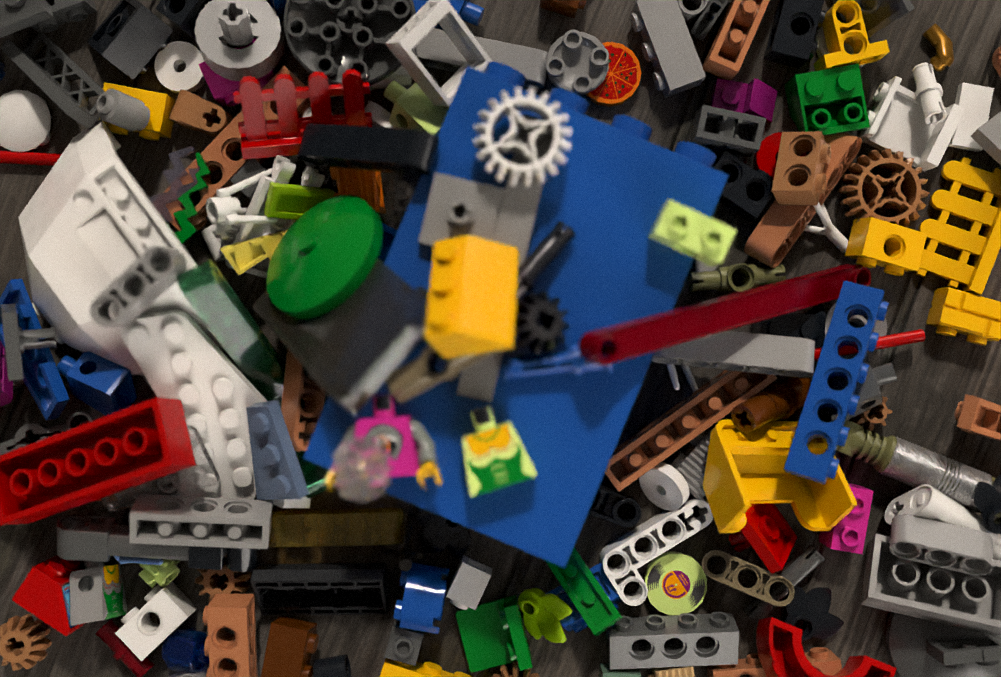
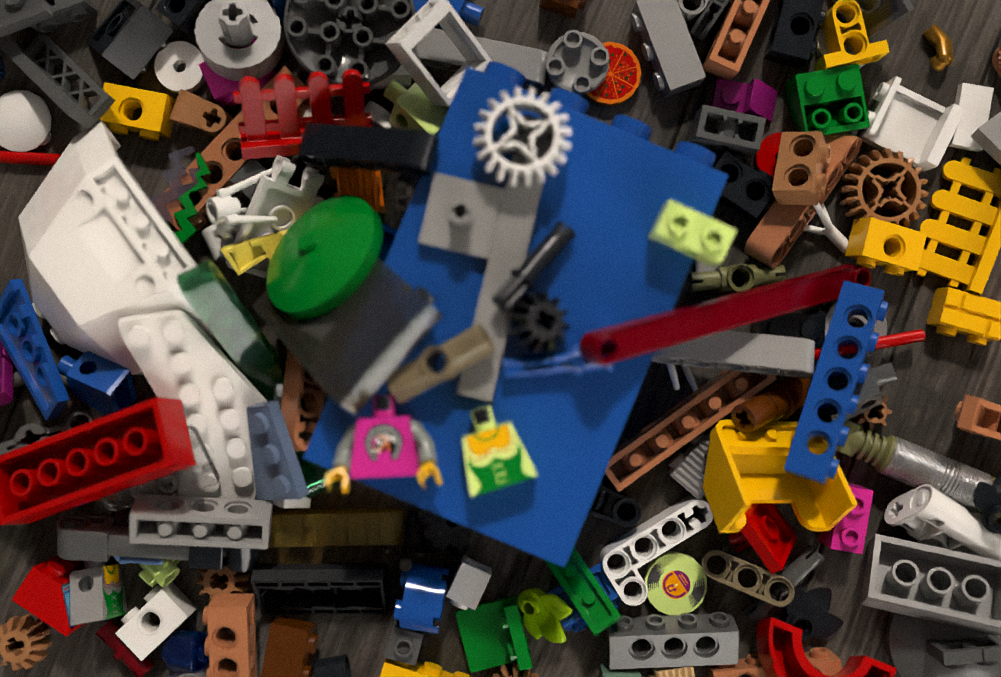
(18, 340): dark grey tile -> none
(122, 110): light grey brick -> none
(122, 290): light grey beam -> none
(292, 201): lime tile -> none
(361, 469): clear gear -> none
(472, 296): yellow slope -> none
(665, 487): white piece -> none
(929, 93): white pin -> none
(941, 544): light grey beam -> none

